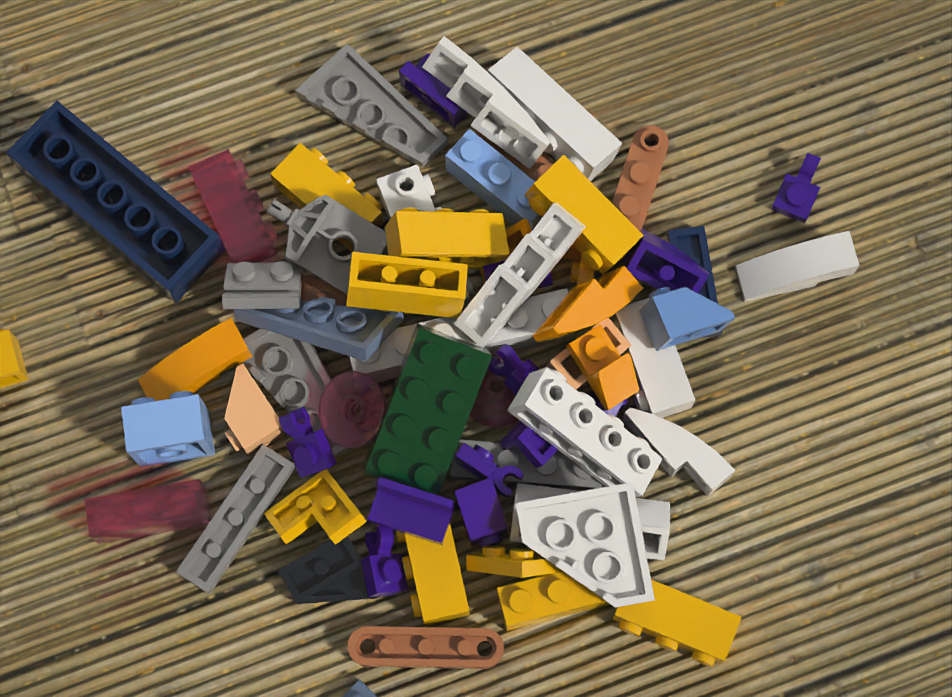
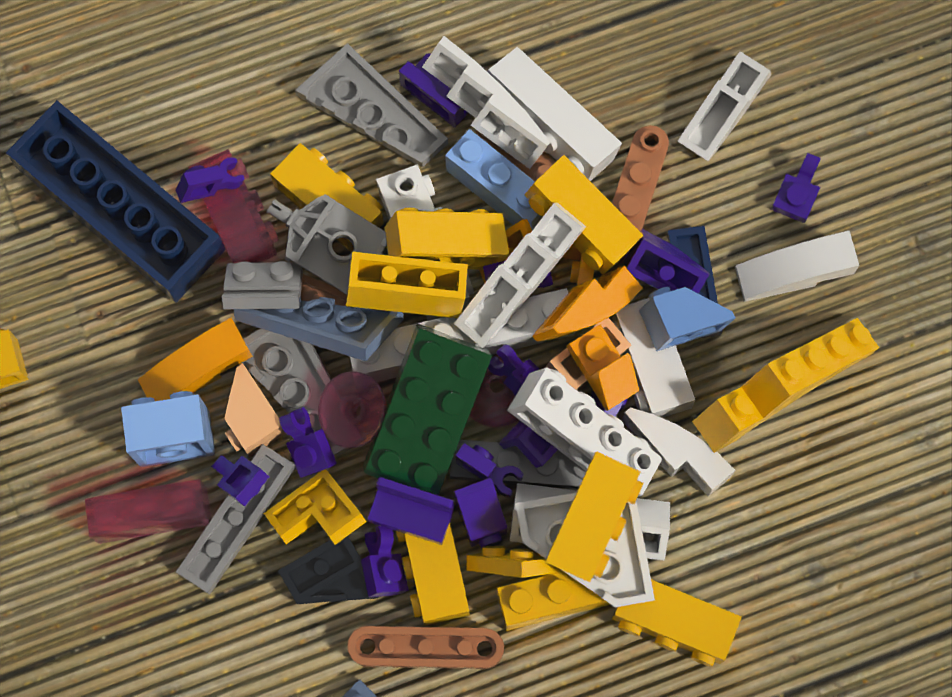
(204, 182): none -> dark purple plate
(241, 479): none -> dark purple plate
(594, 517): none -> yellow brick
(724, 106): none -> white slope
(783, 383): none -> yellow arch

